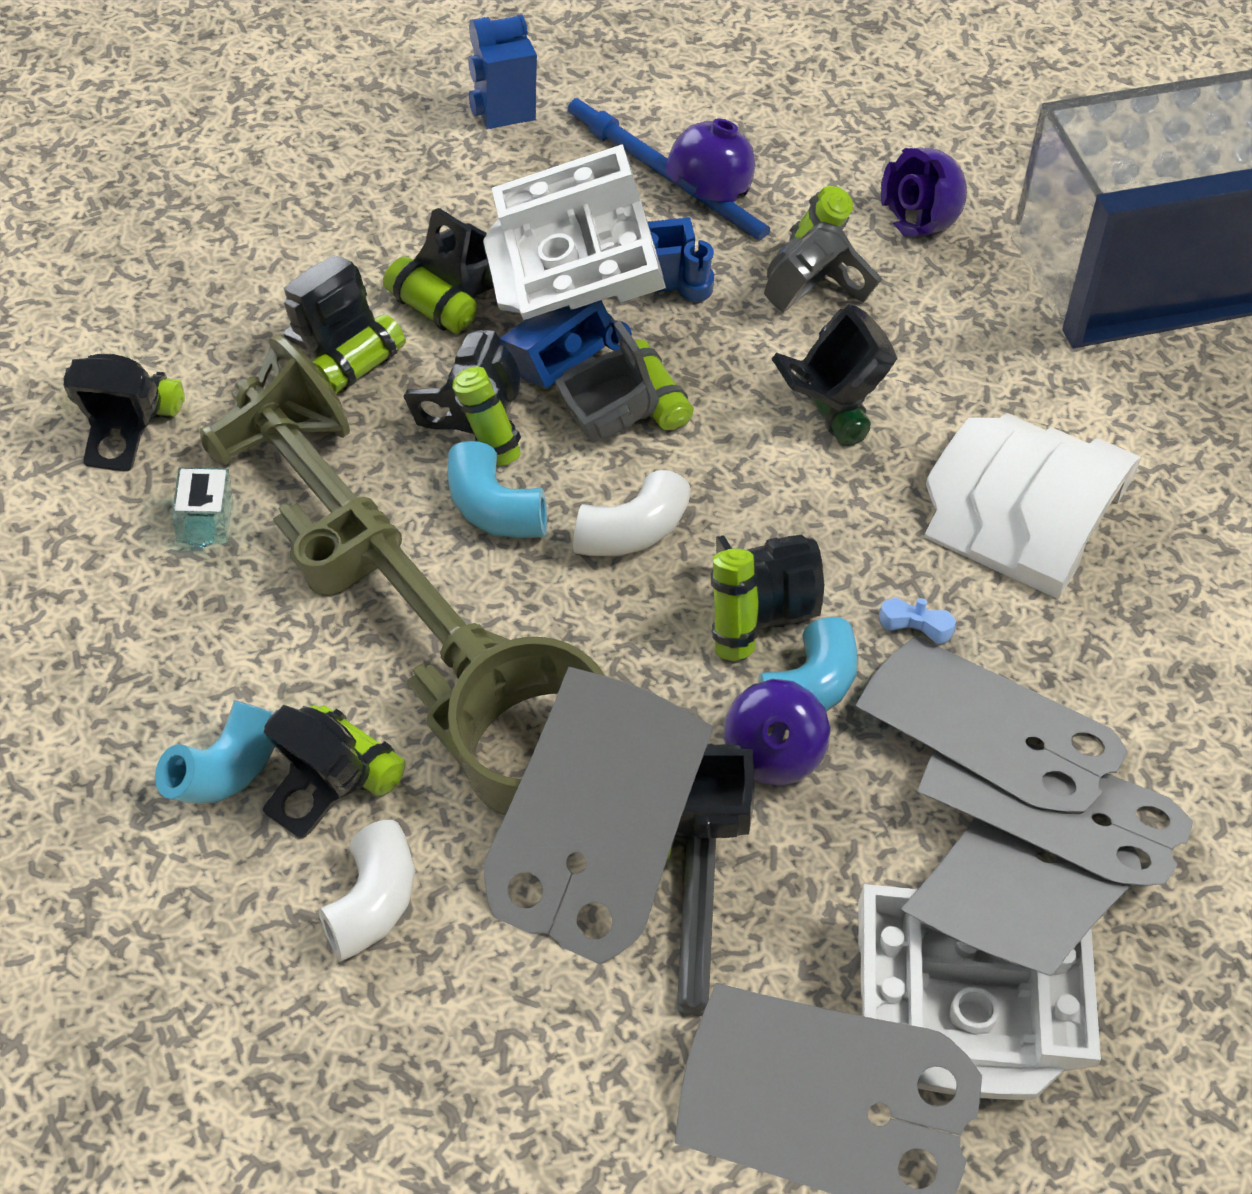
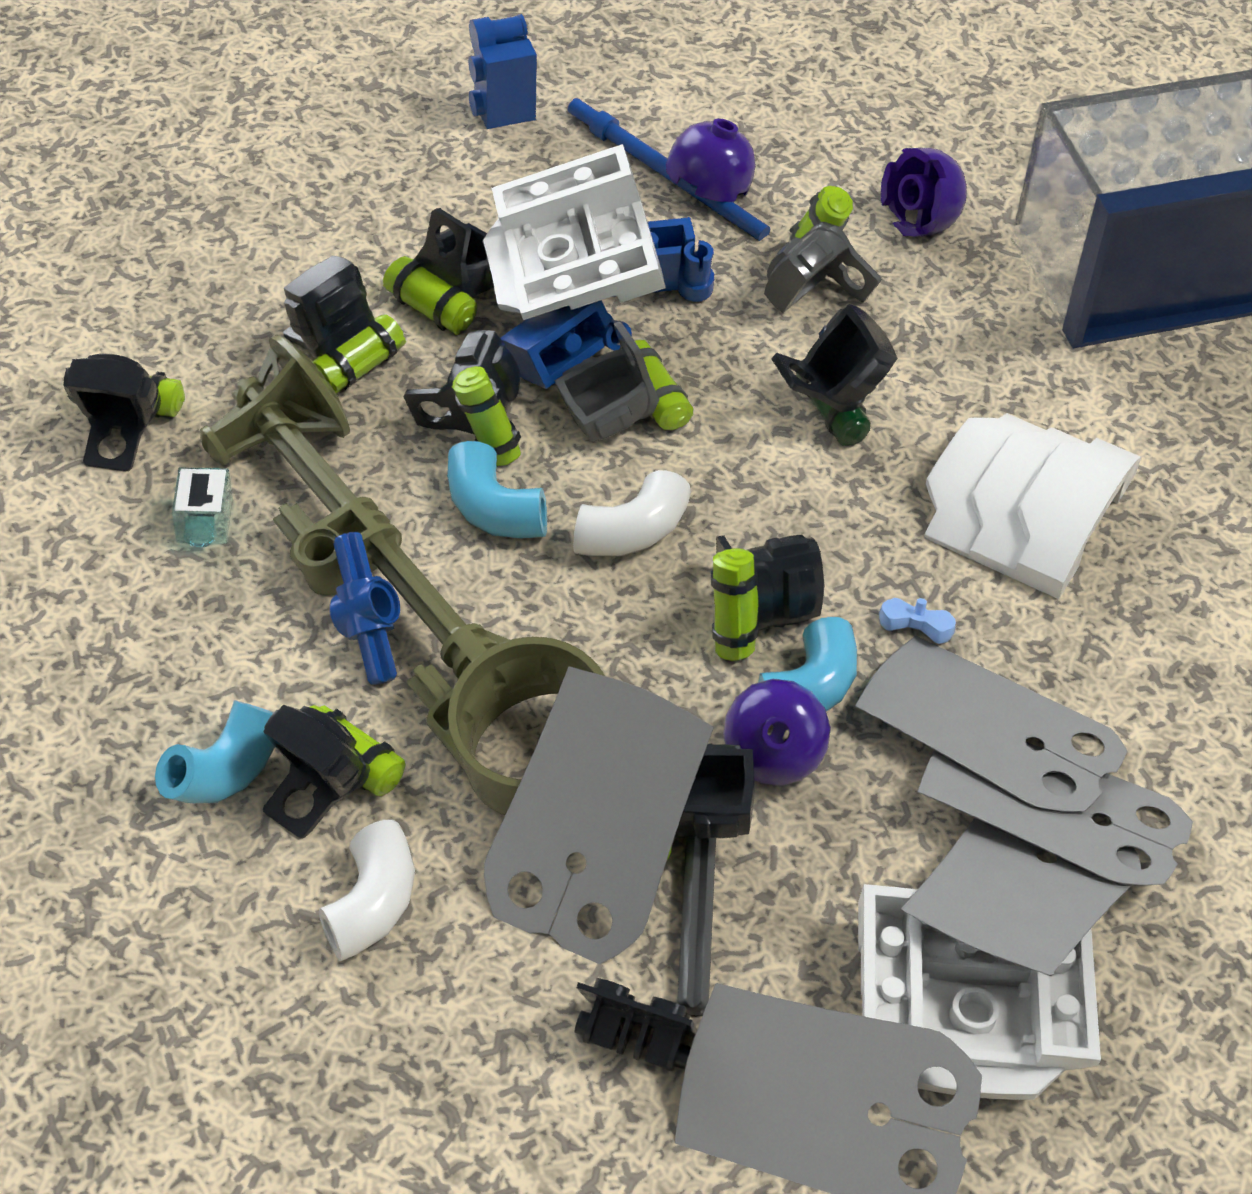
(365, 608): none -> blue axle
(614, 1003): none -> black hinge

